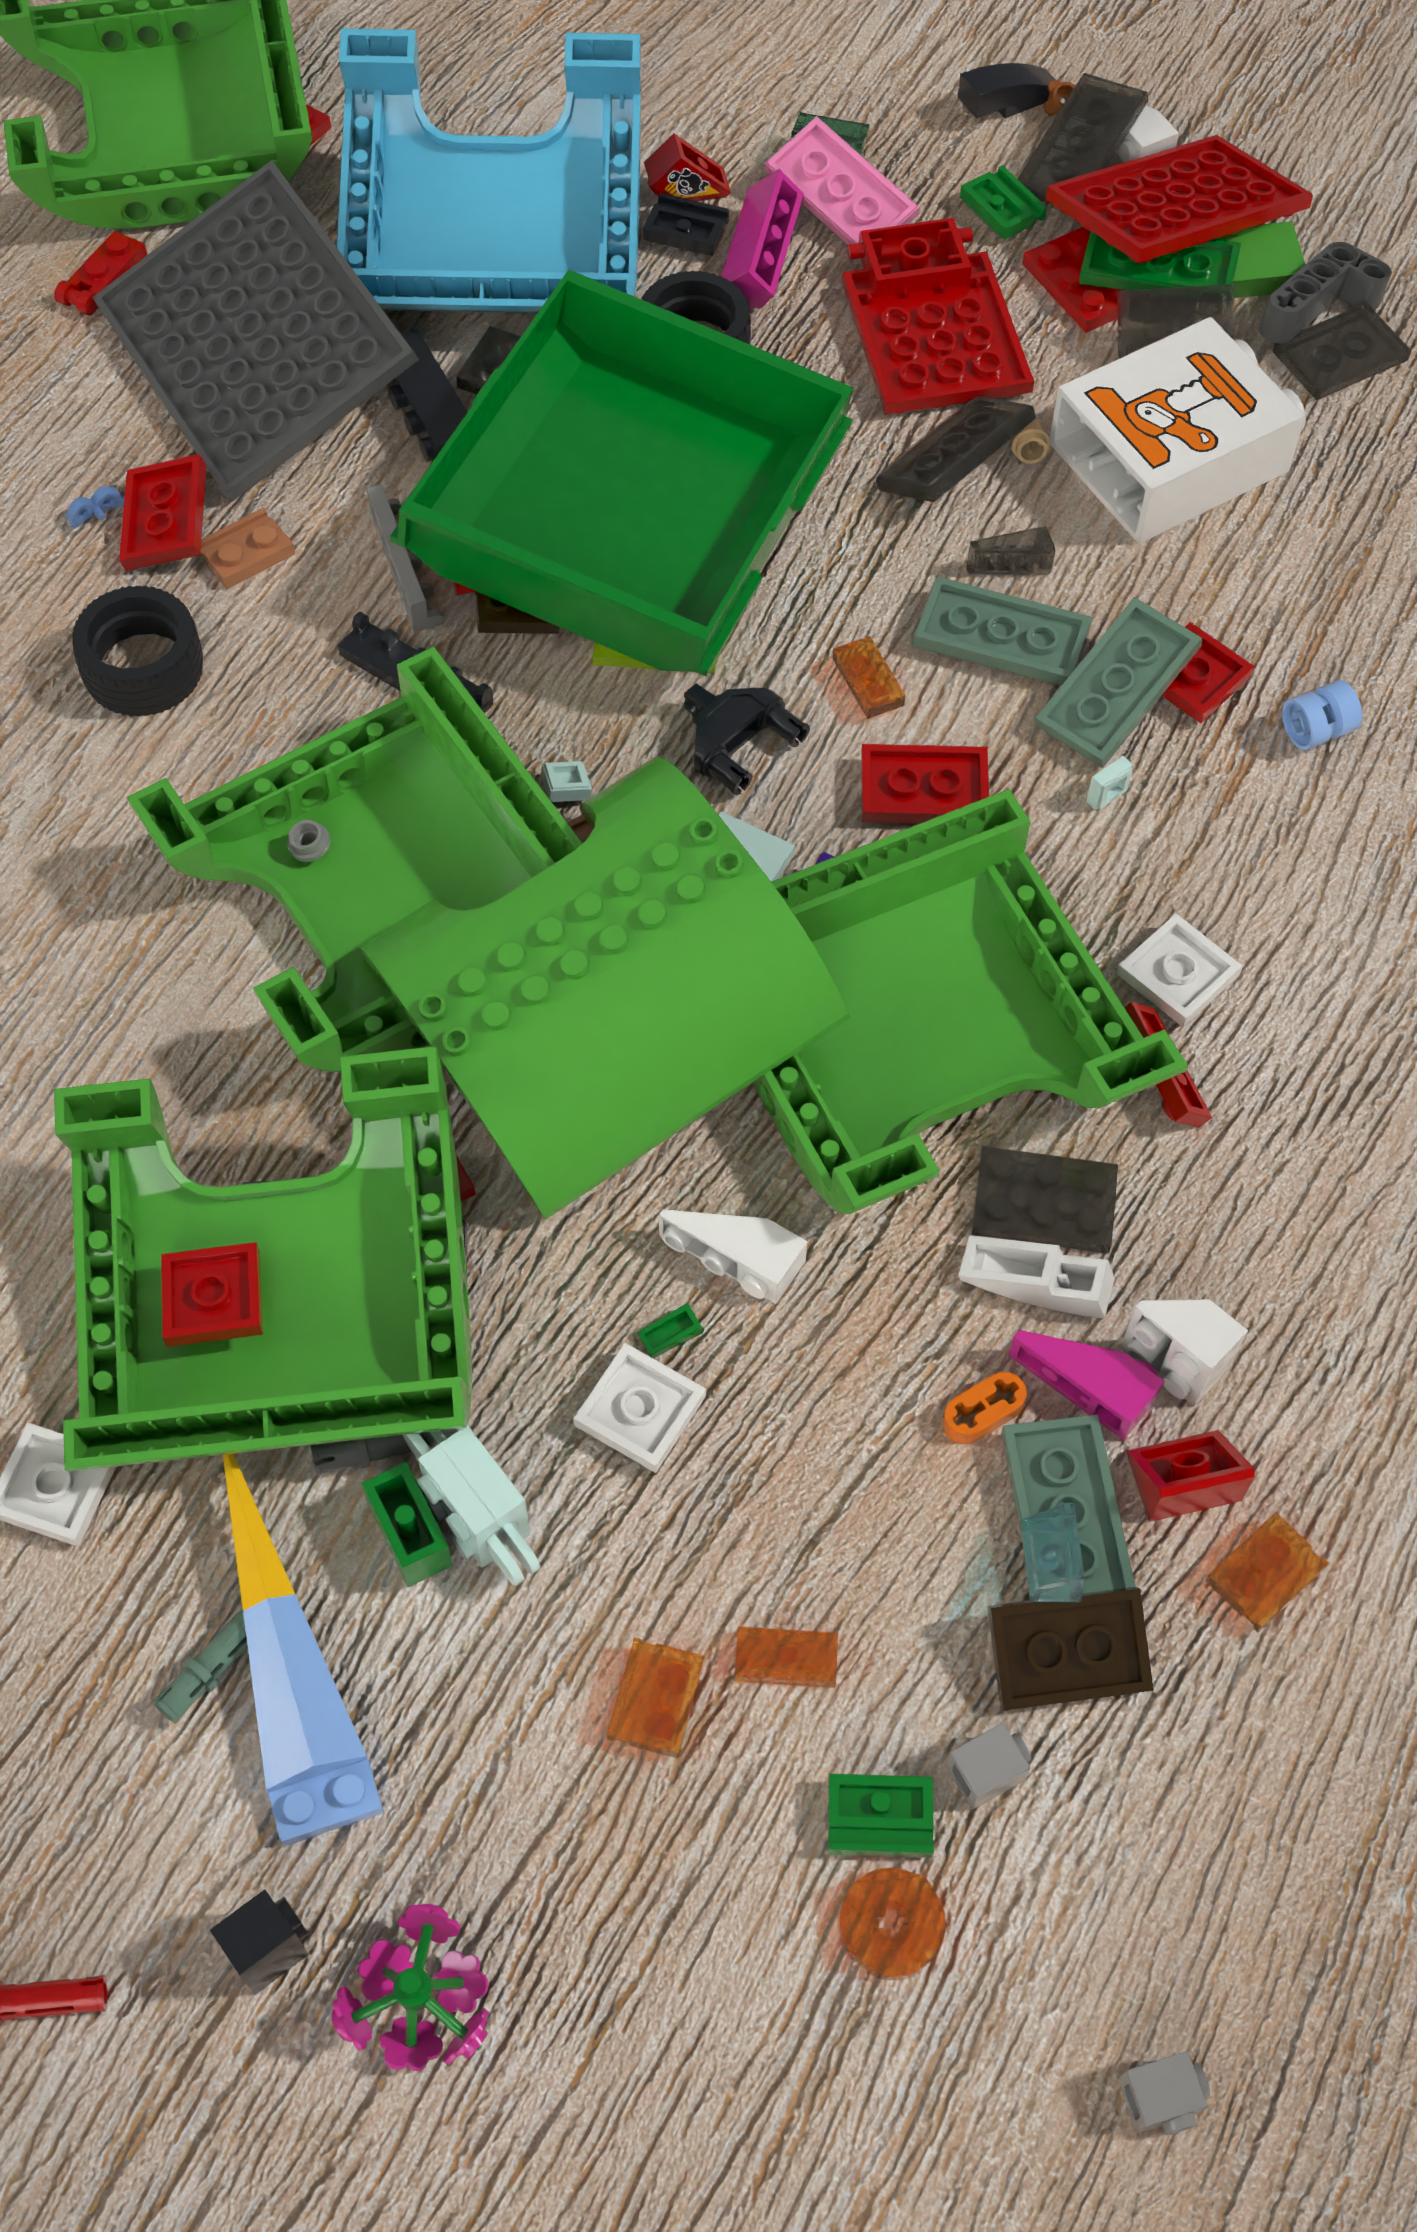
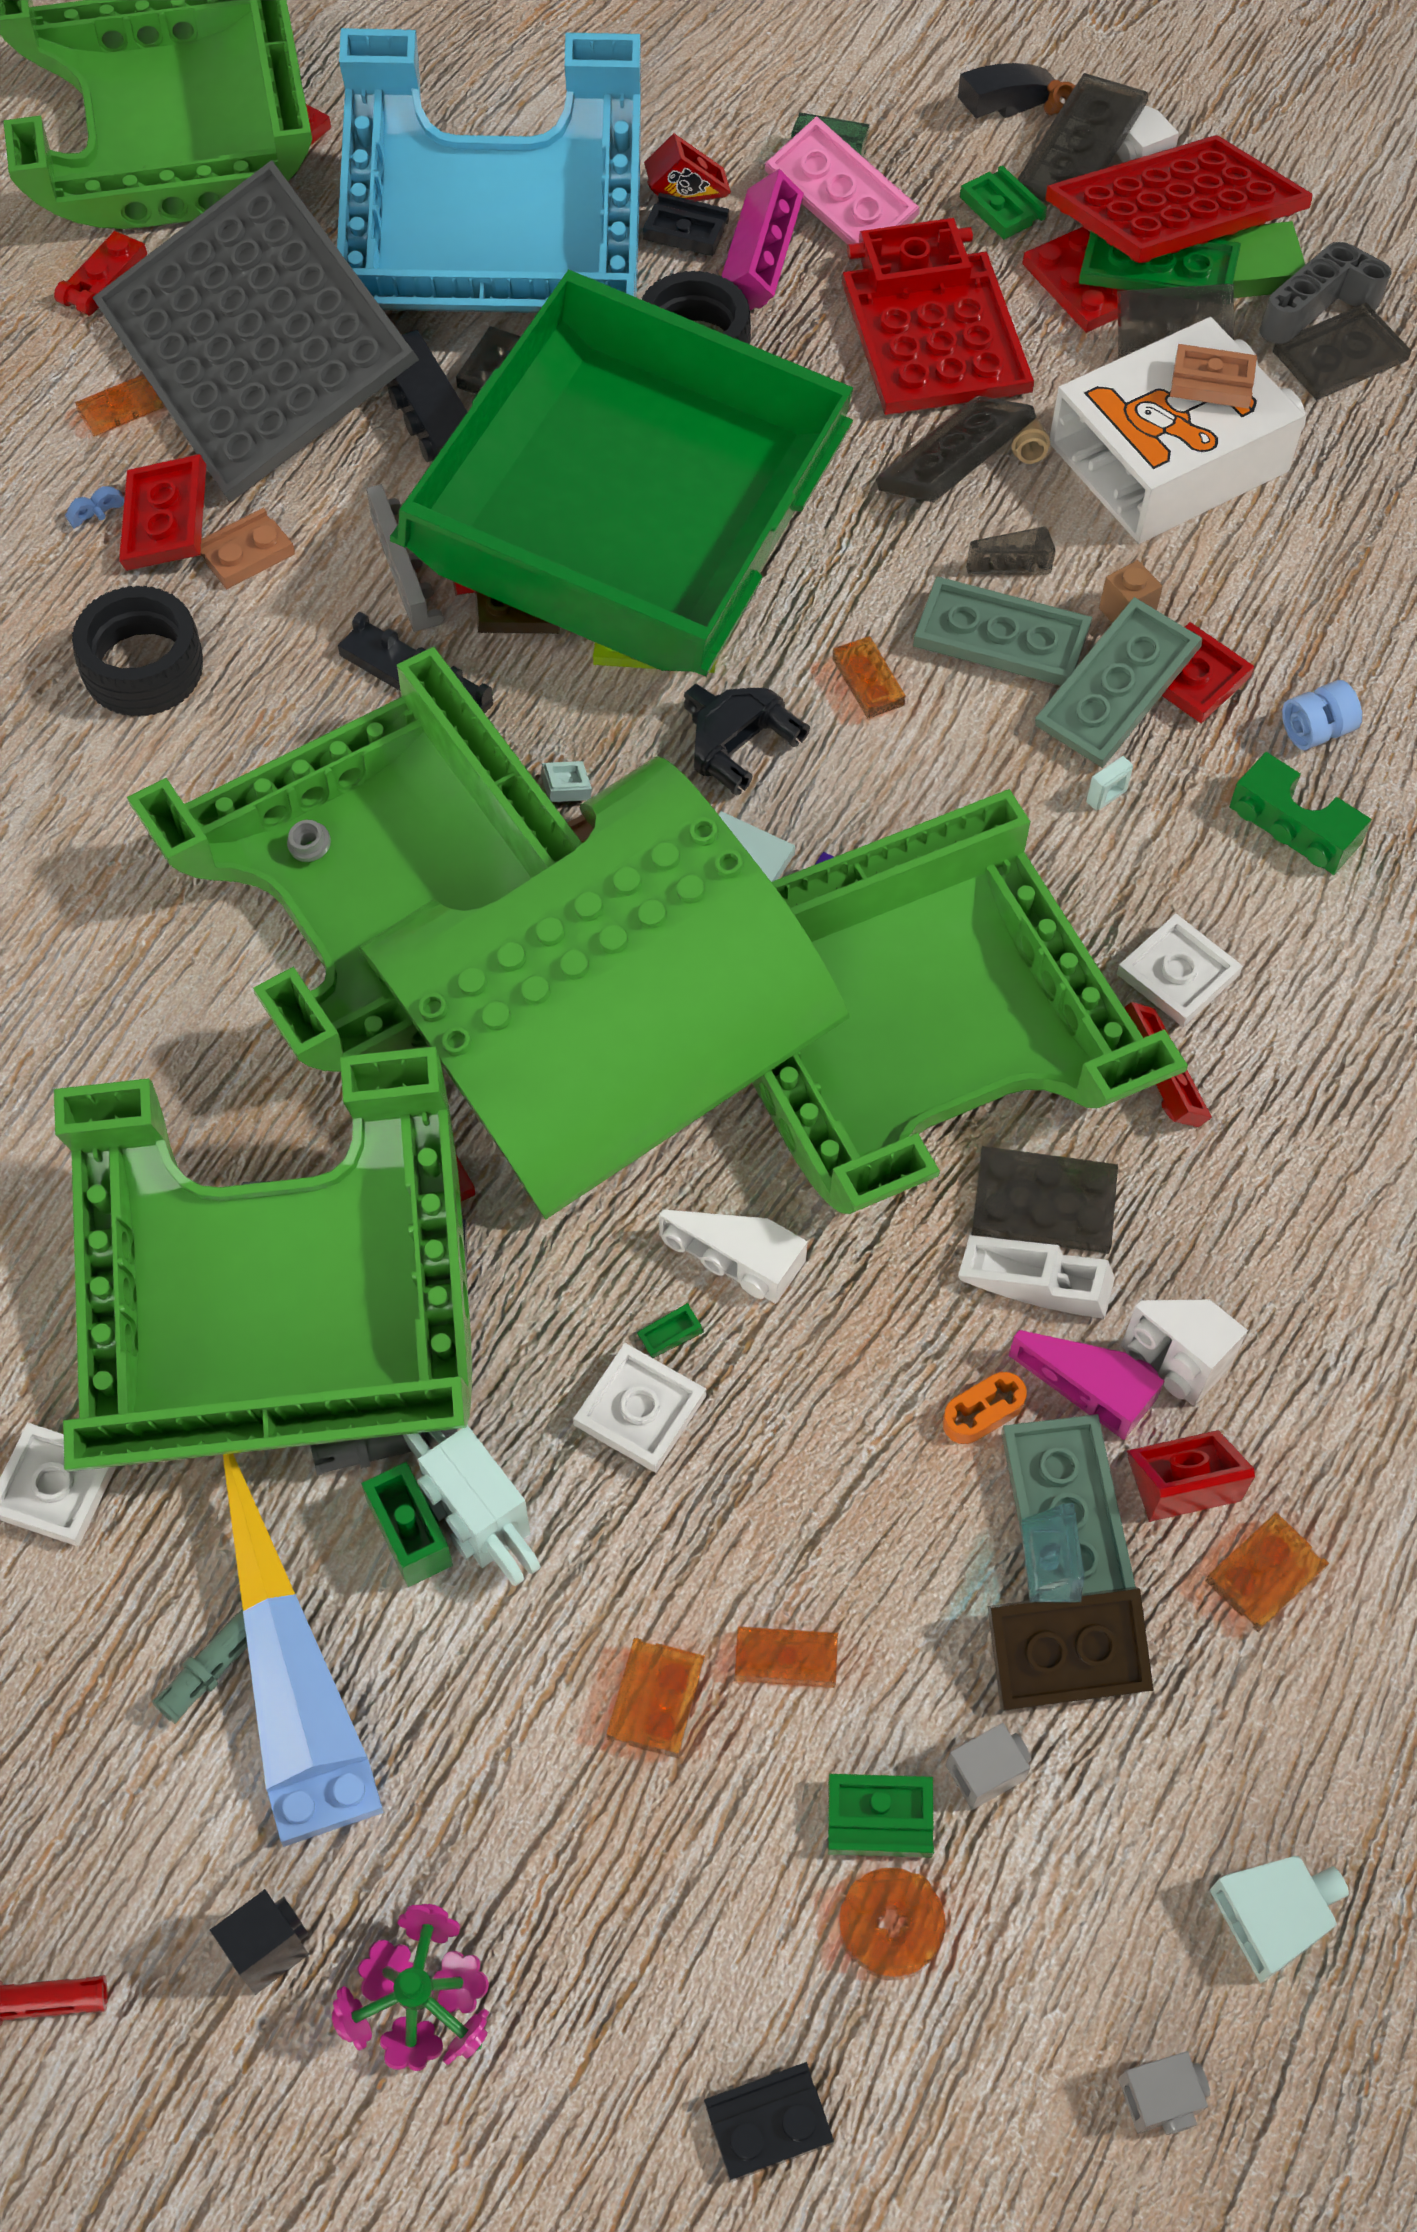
(118, 405): none -> clear orange plate
(211, 1294): red plate -> none
(768, 2122): none -> black plate
(920, 781): red plate -> none
(1126, 584): none -> medium nougat brick
(1213, 376): none -> nougat plate
(1278, 1910): none -> light aqua torso
(1322, 835): none -> green arch

